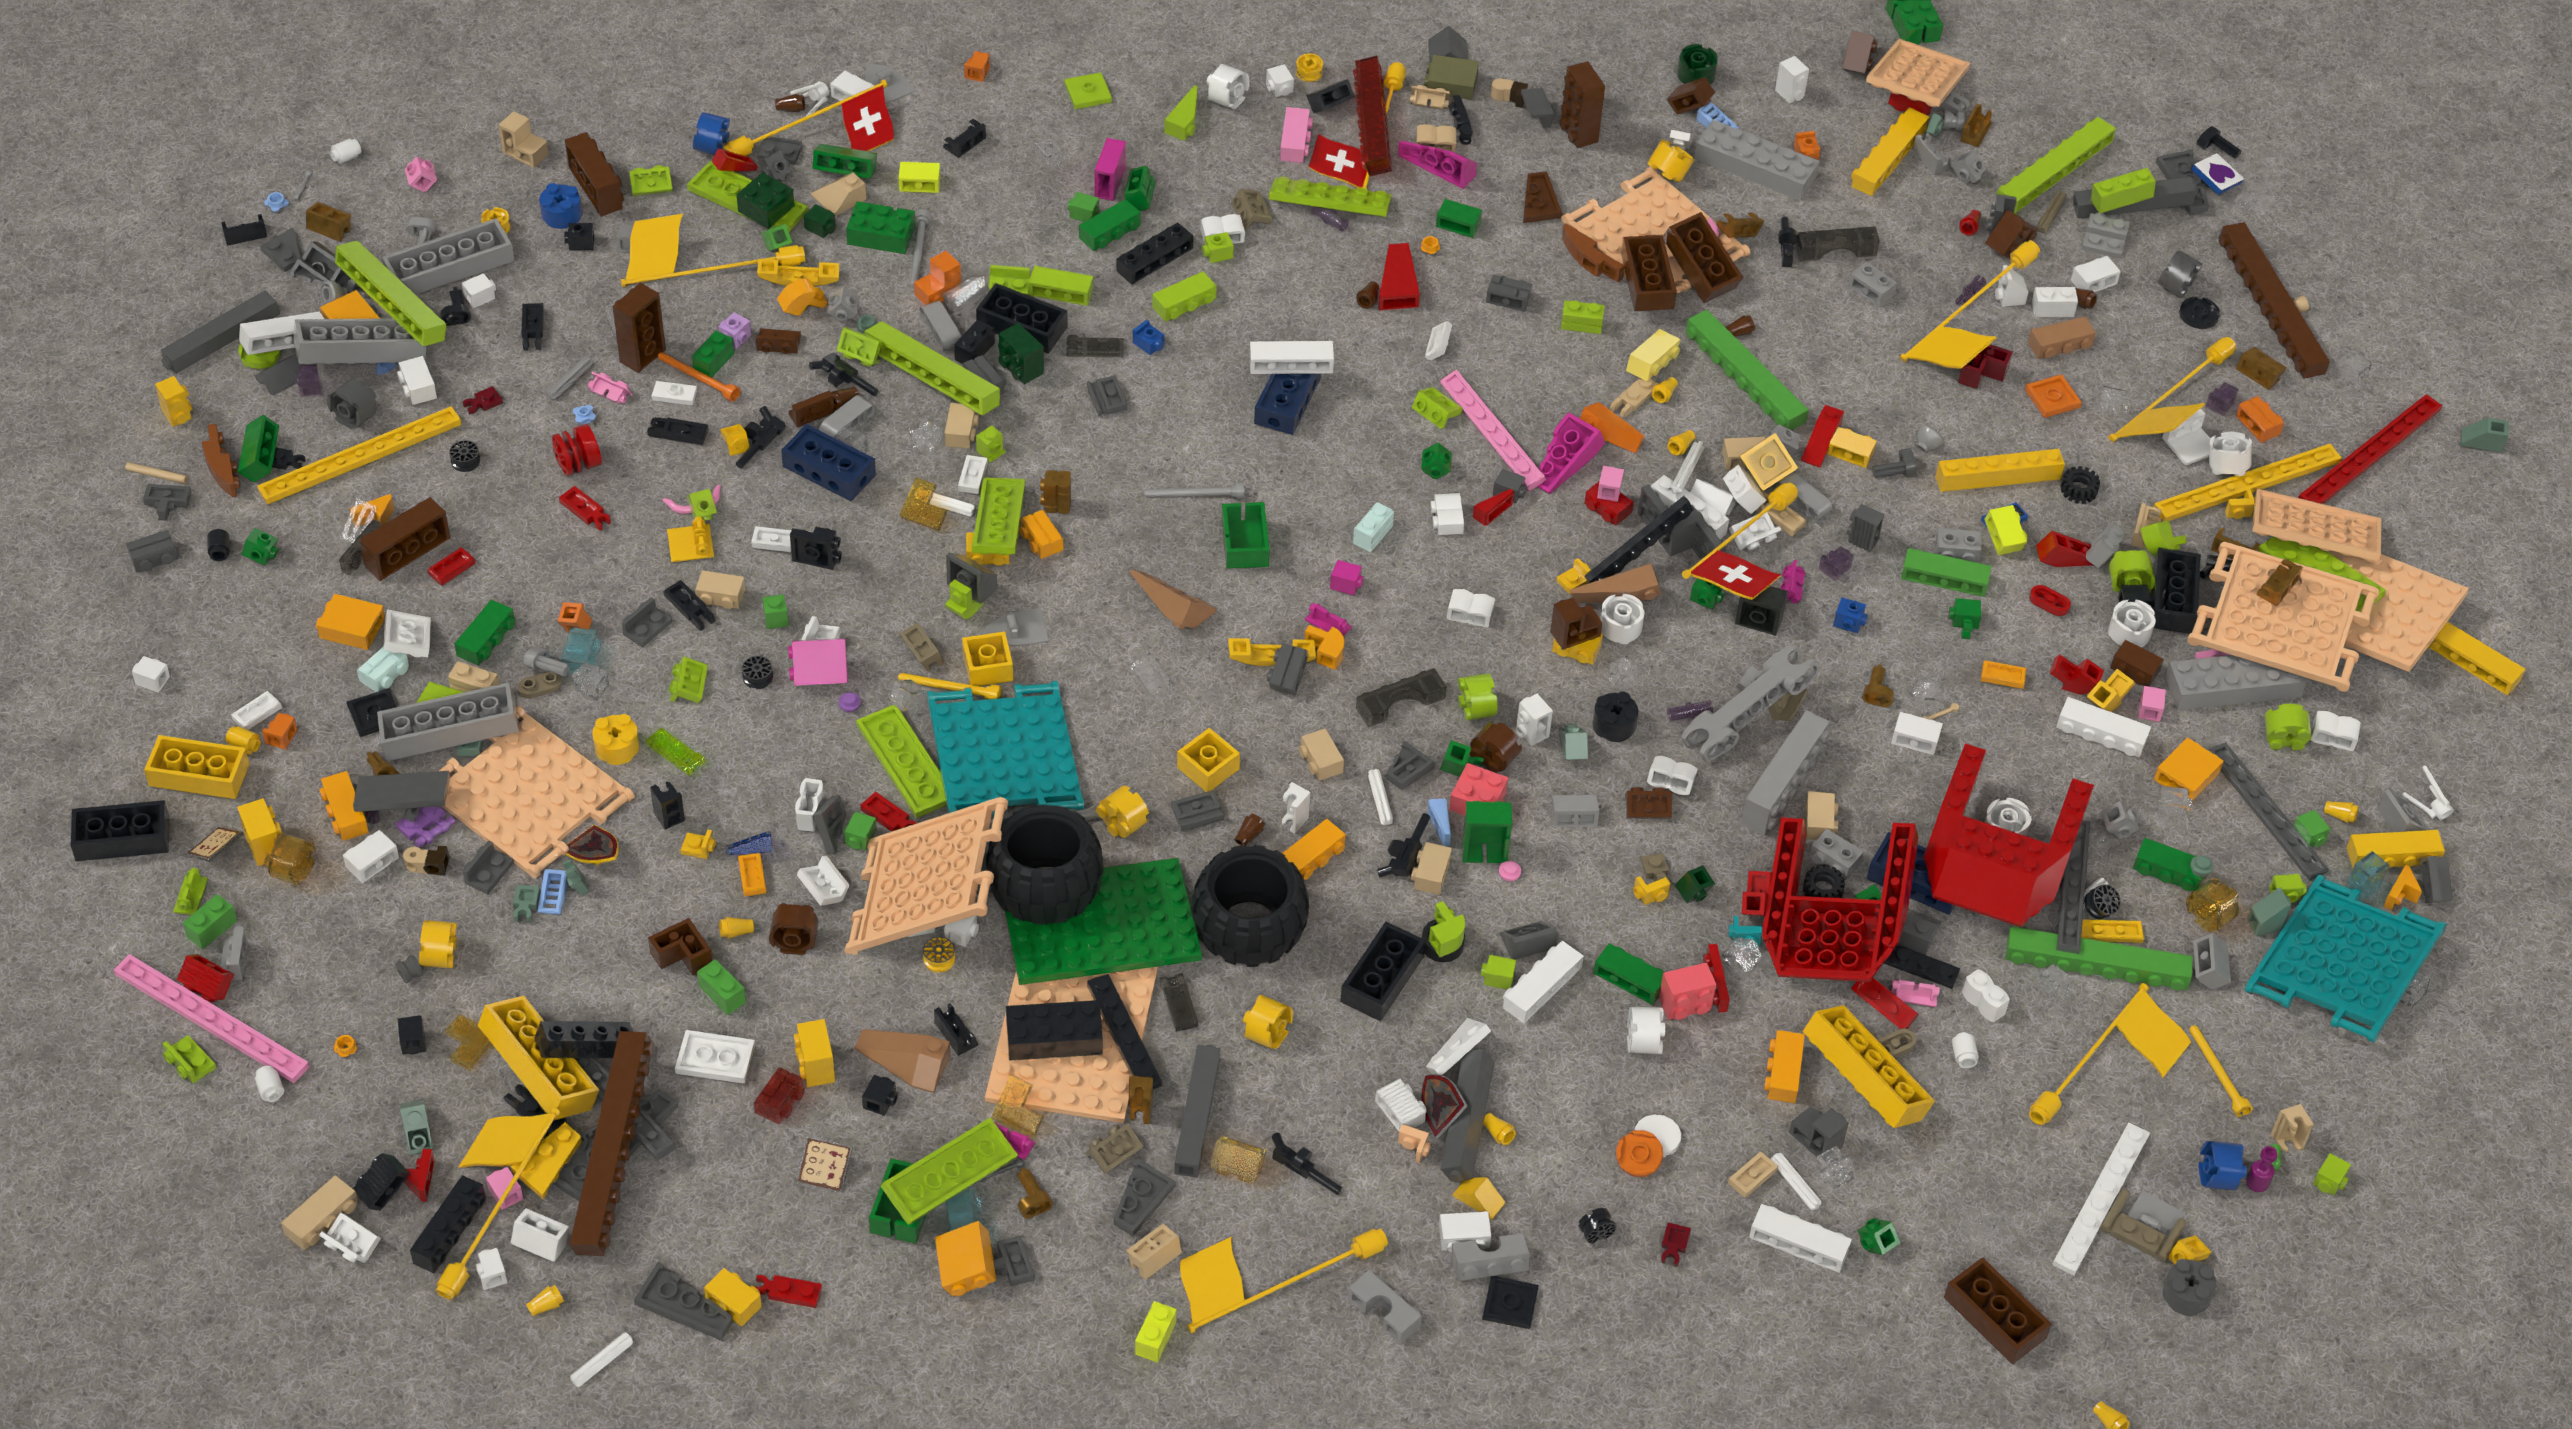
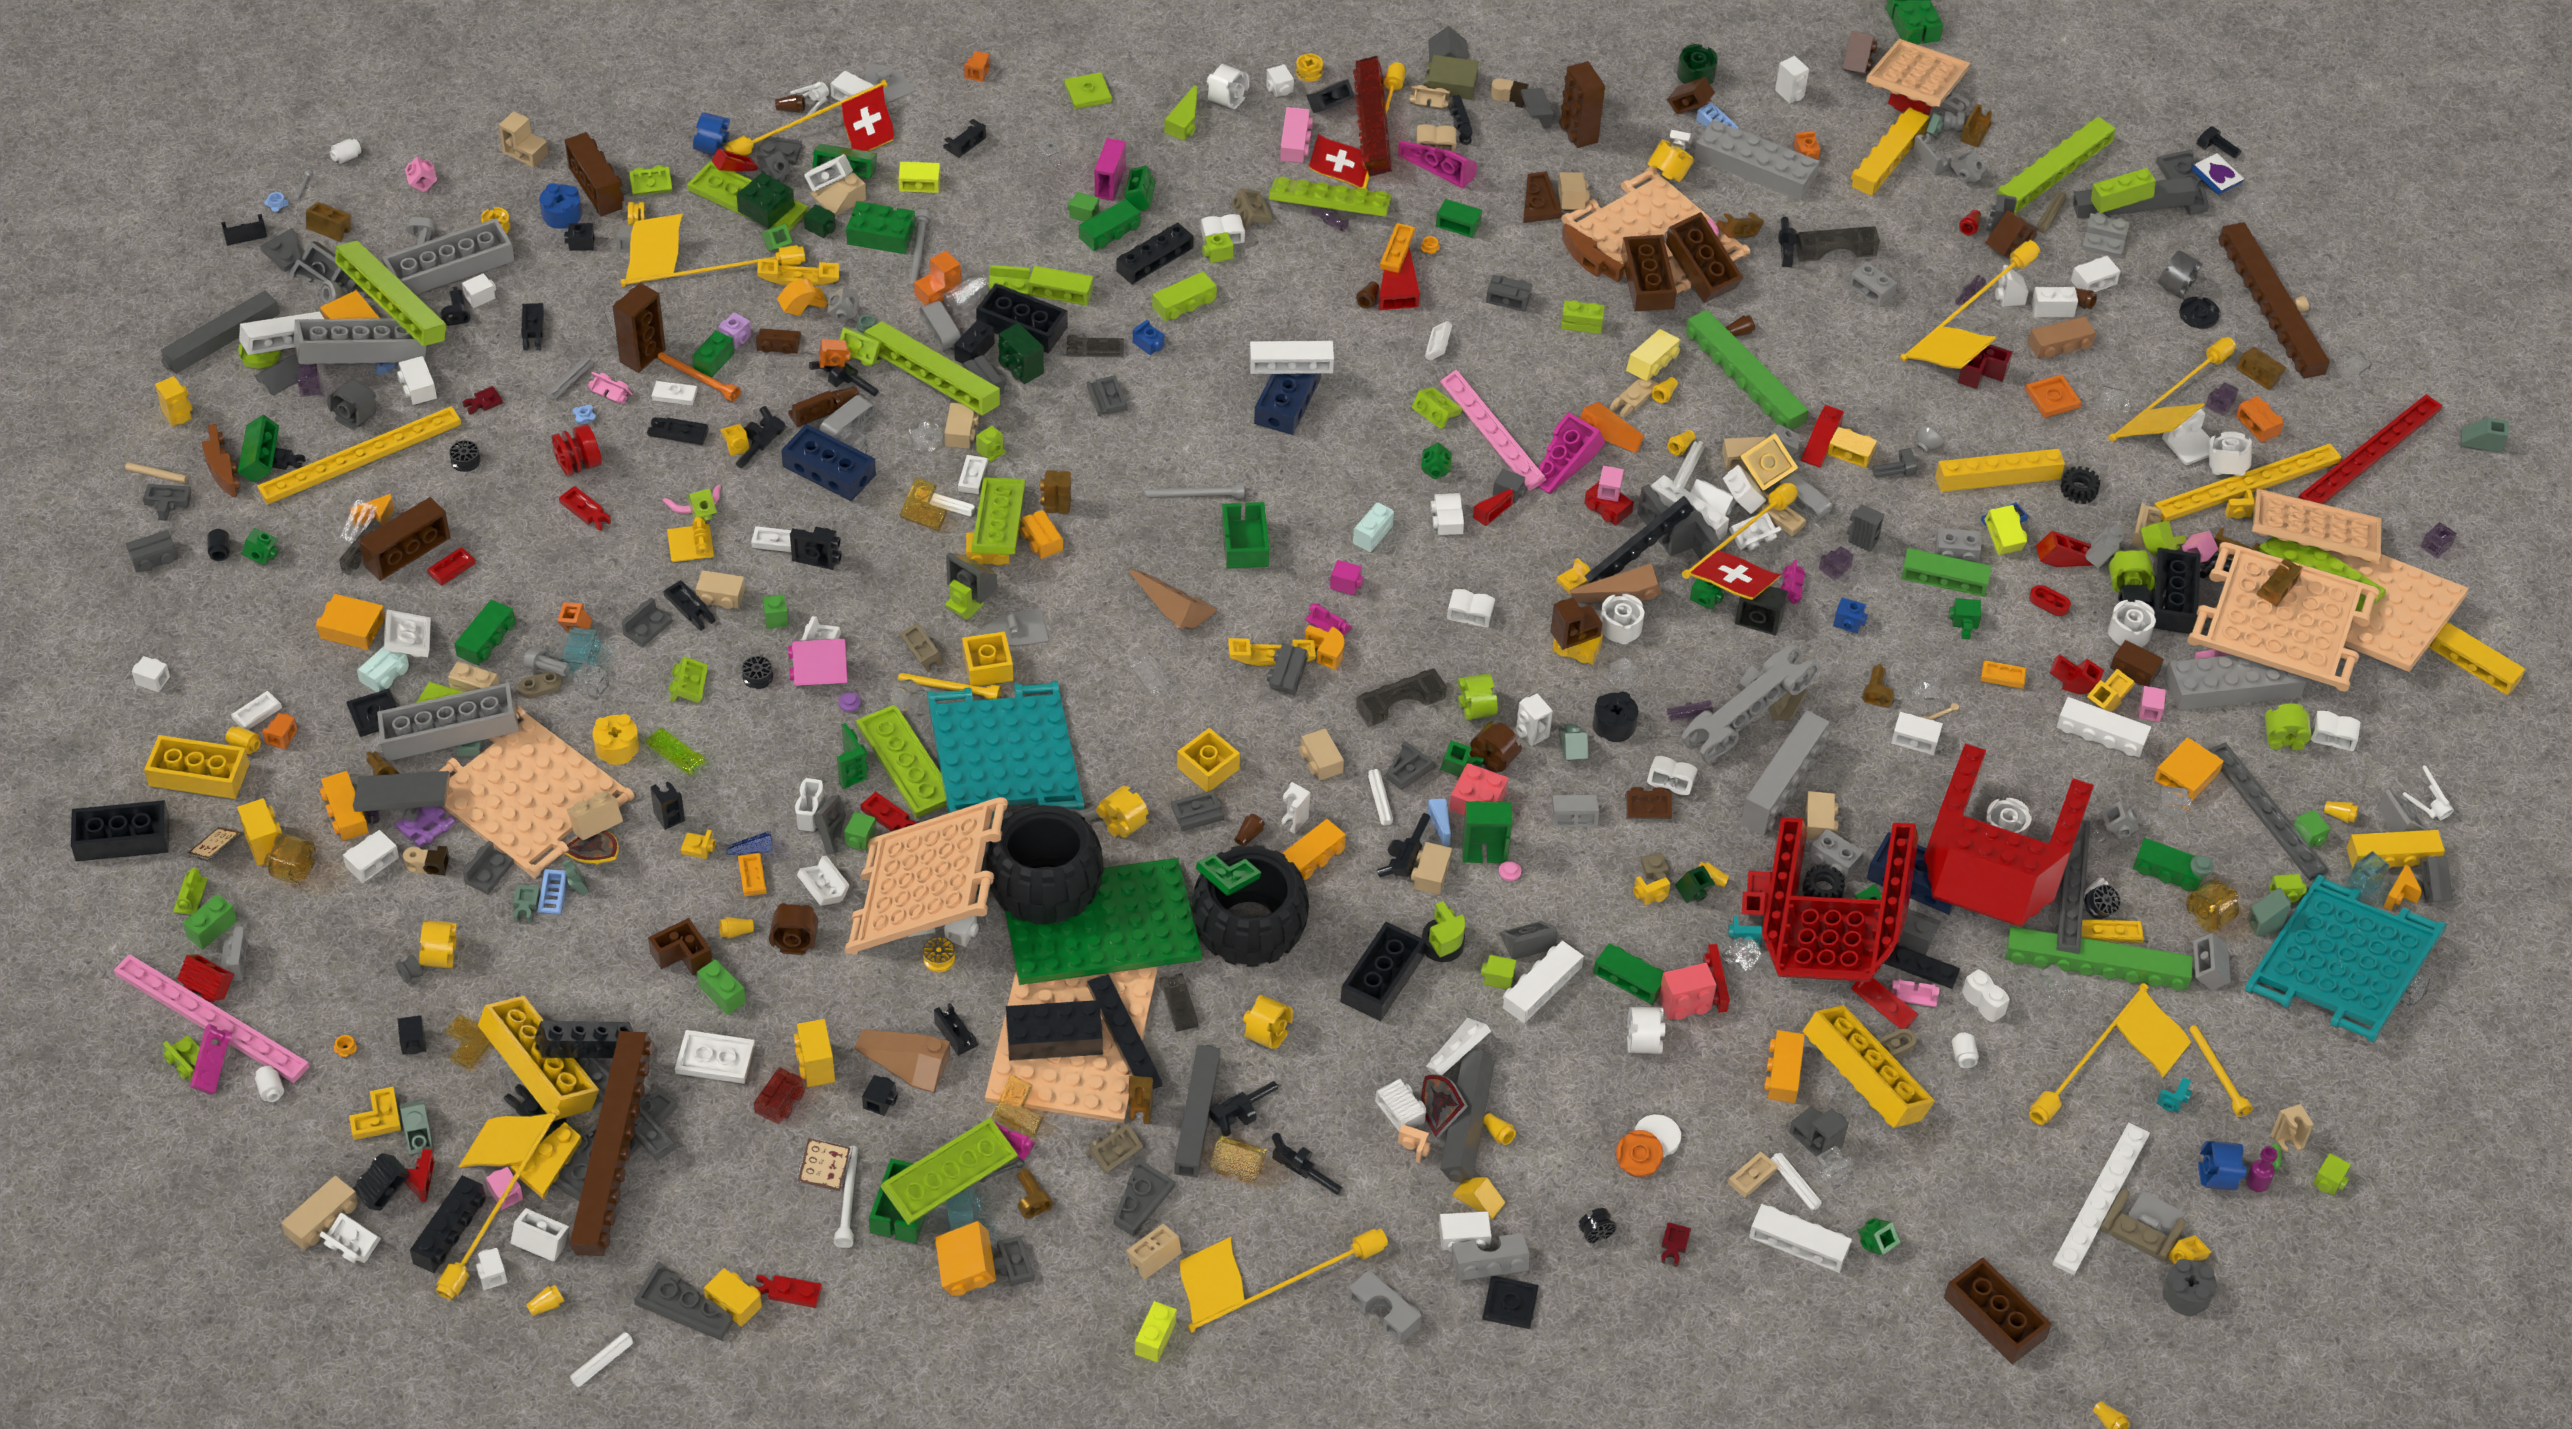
(210, 1059): none -> dark pink plate
(381, 1120): none -> yellow plate
(594, 815): none -> tan brick
(634, 212): none -> yellow wheel
(828, 173): none -> white brick
(833, 353): none -> orange brick
(843, 1236): none -> white piece
(852, 763): none -> green bracket
(1228, 878): none -> green plate
(1240, 1107): none -> black piece
(1397, 247): none -> light orange tile
(1572, 190): none -> tan brick
(1717, 875): none -> yellow cone
(2173, 1102): none -> teal bracket
(2201, 543): none -> bright pink brick
(2438, 540): none -> clear purple brick

